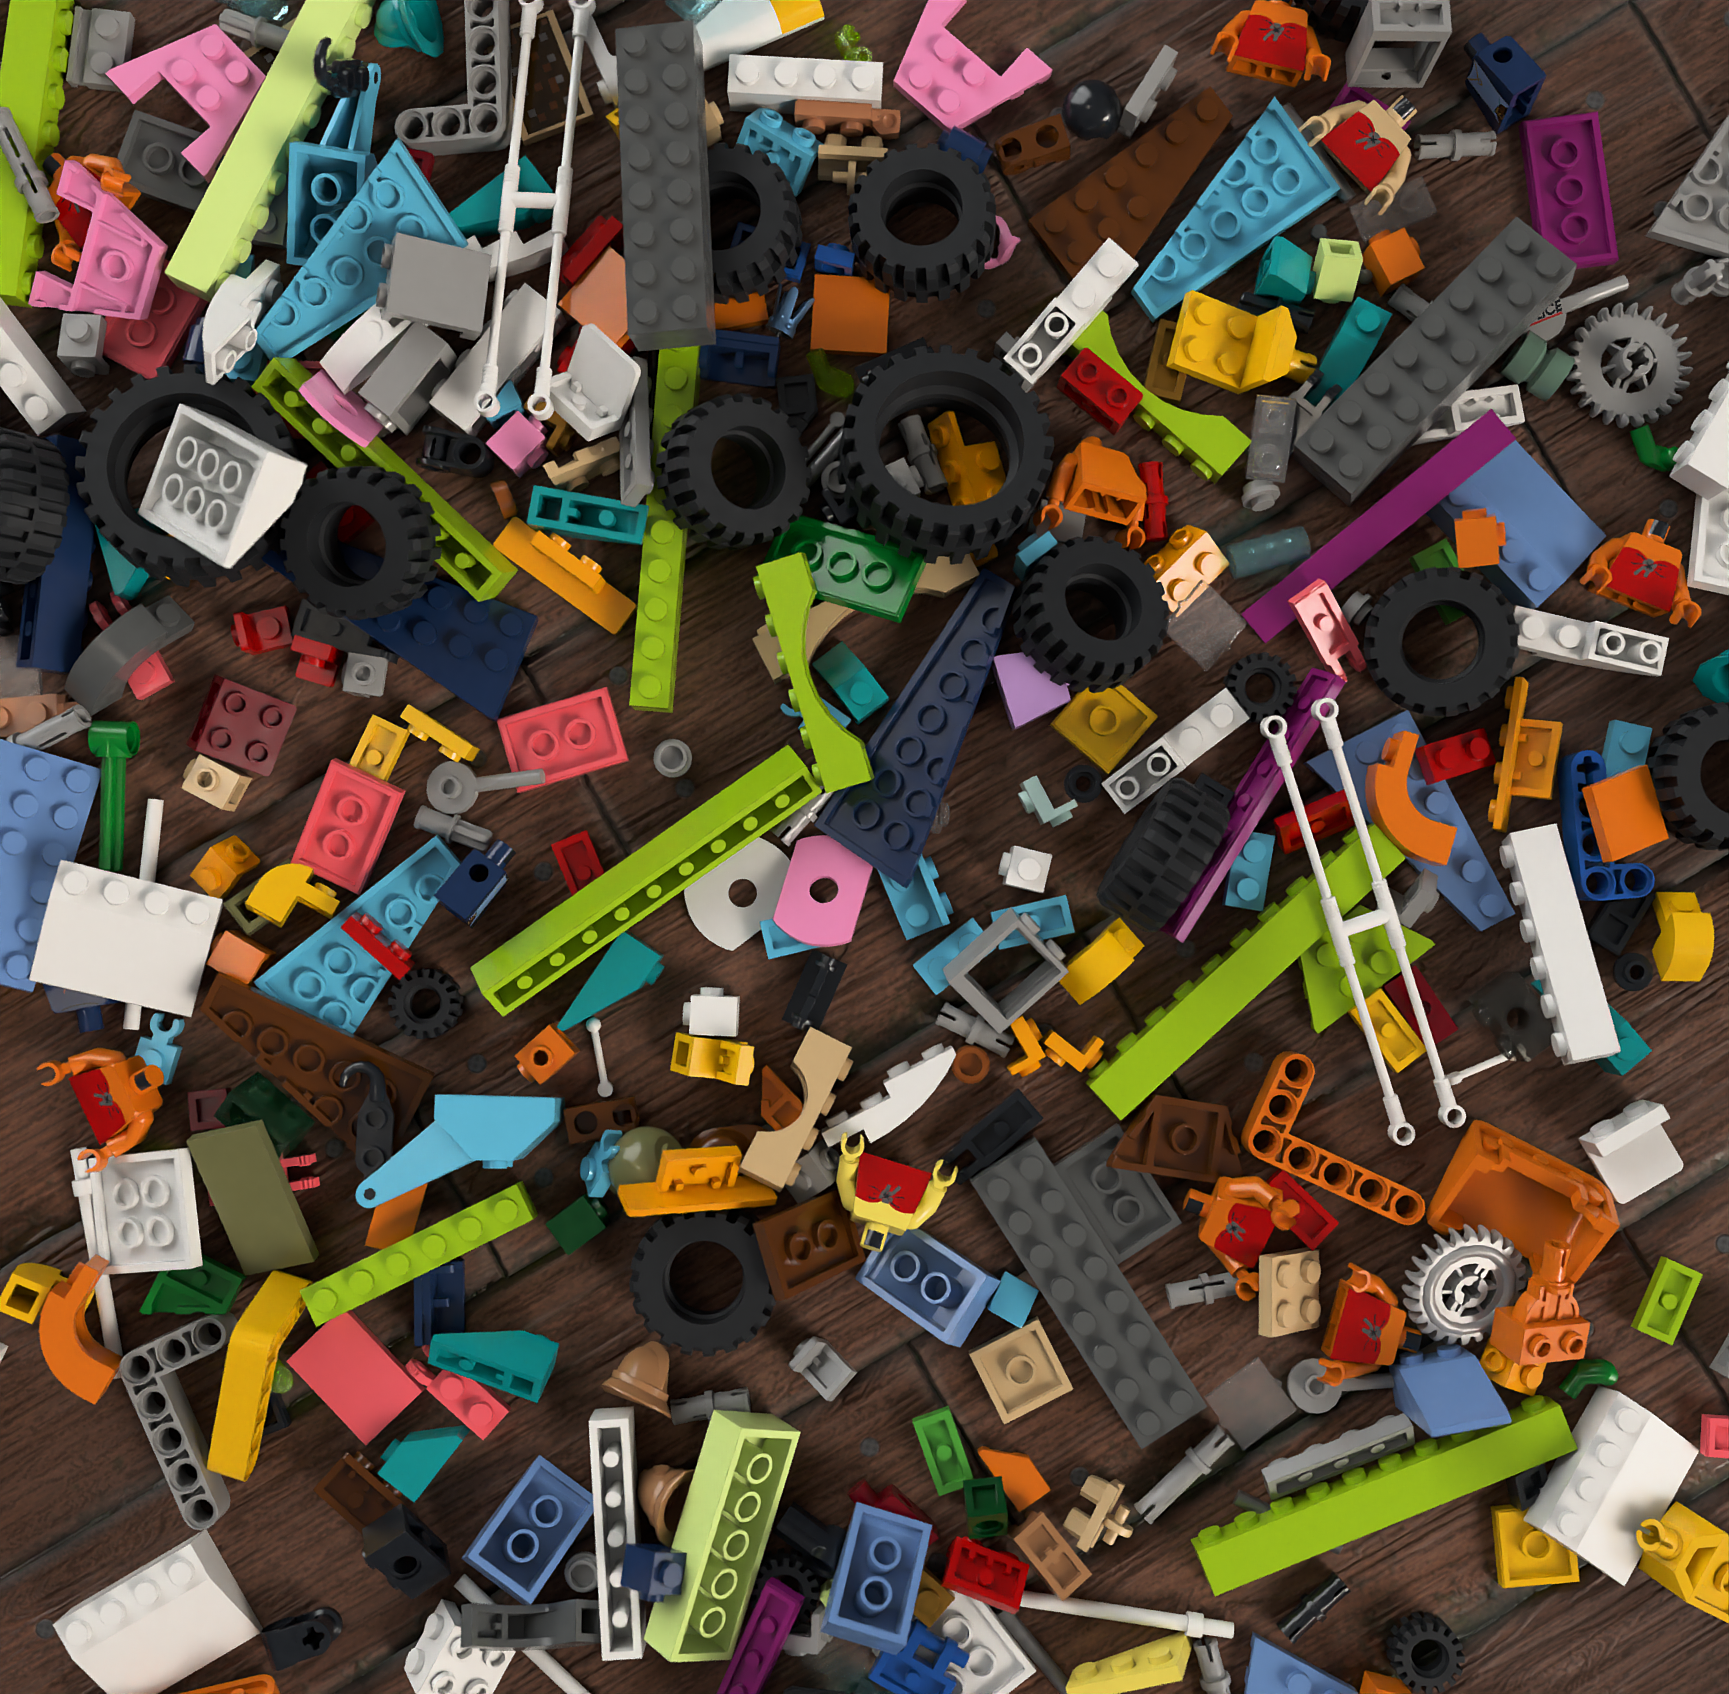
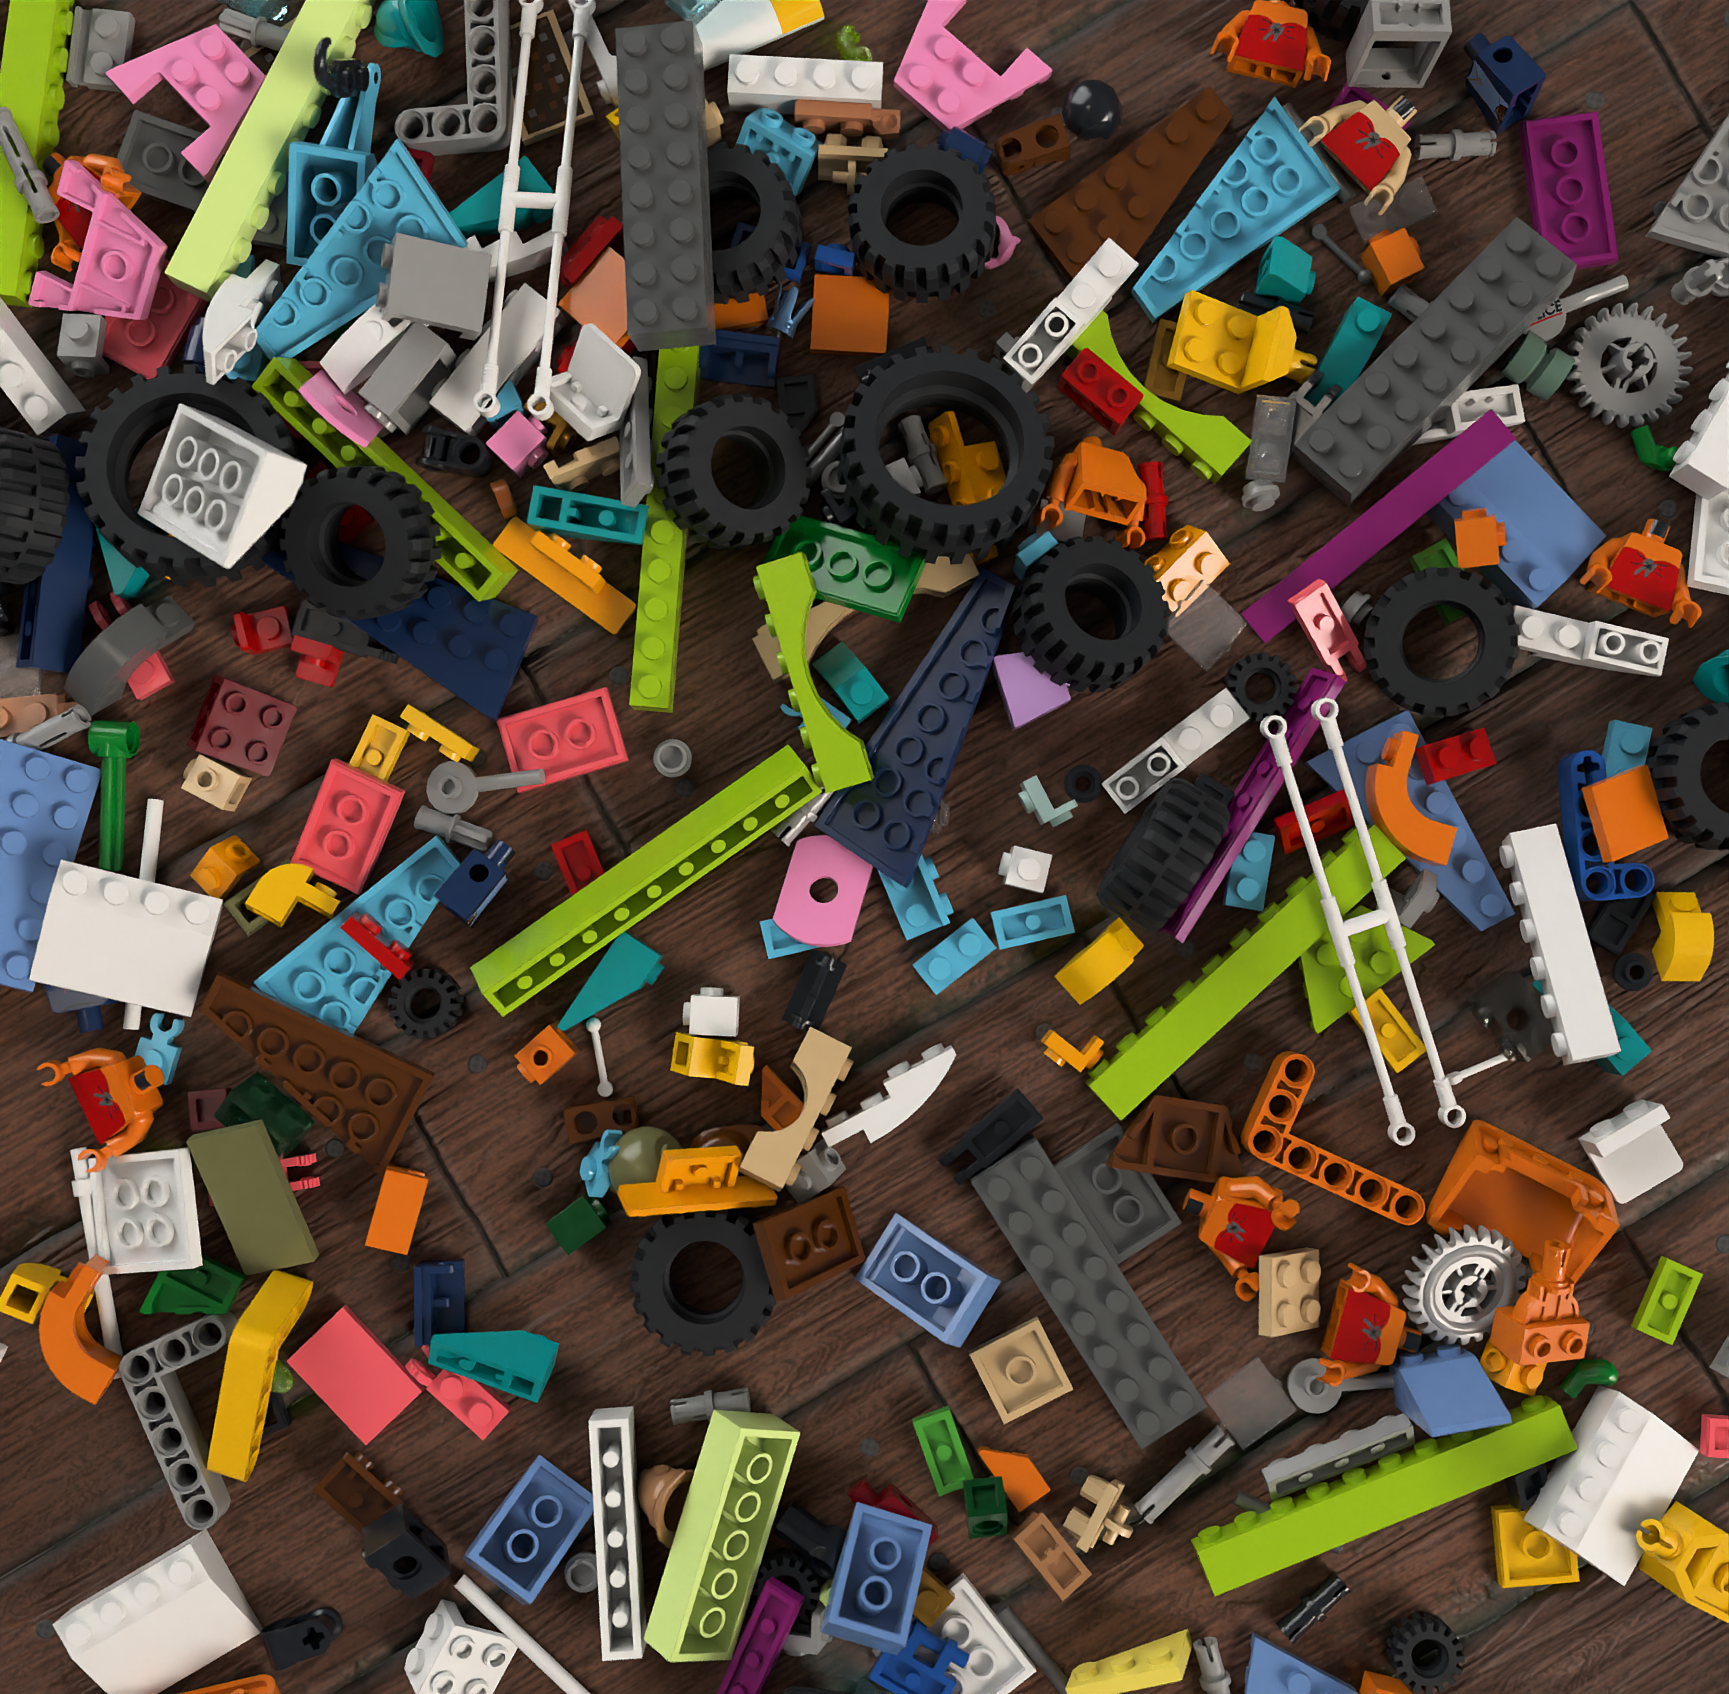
(239, 956): orange brick -> none
(364, 675): light grey bracket -> none
(418, 1253): lime arch -> none
(419, 1458): teal slope -> none
(463, 1131): medium azure slope -> none
(530, 1626): dark grey arch -> none
(642, 1378): medium nougat piece -> none
(653, 1570): dark blue brick -> none
(710, 901): white piece -> none
(822, 1366): light grey bracket -> none
(828, 377): clear neon green arm -> none
(887, 1193): torso -> none
(970, 1064): dark orange tile -> none
(974, 1029): light grey pin -> none
(985, 1574): red bracket -> none
(1012, 1299): medium azure slope -> none
(1027, 1036): light orange bracket -> none
(1031, 989): light grey window -> none
(1104, 724): yellow tile -> none
(1143, 100): light grey plate -> none
(1192, 1623): white bar -> none
(1202, 1289): light grey pin -> none
(1268, 552): clear light blue axle -> none
(1312, 1221): red plate -> none
(1336, 270): yellowish green brick -> none
(1437, 1017): dark red plate -> none
(1528, 757): light orange bracket -> none

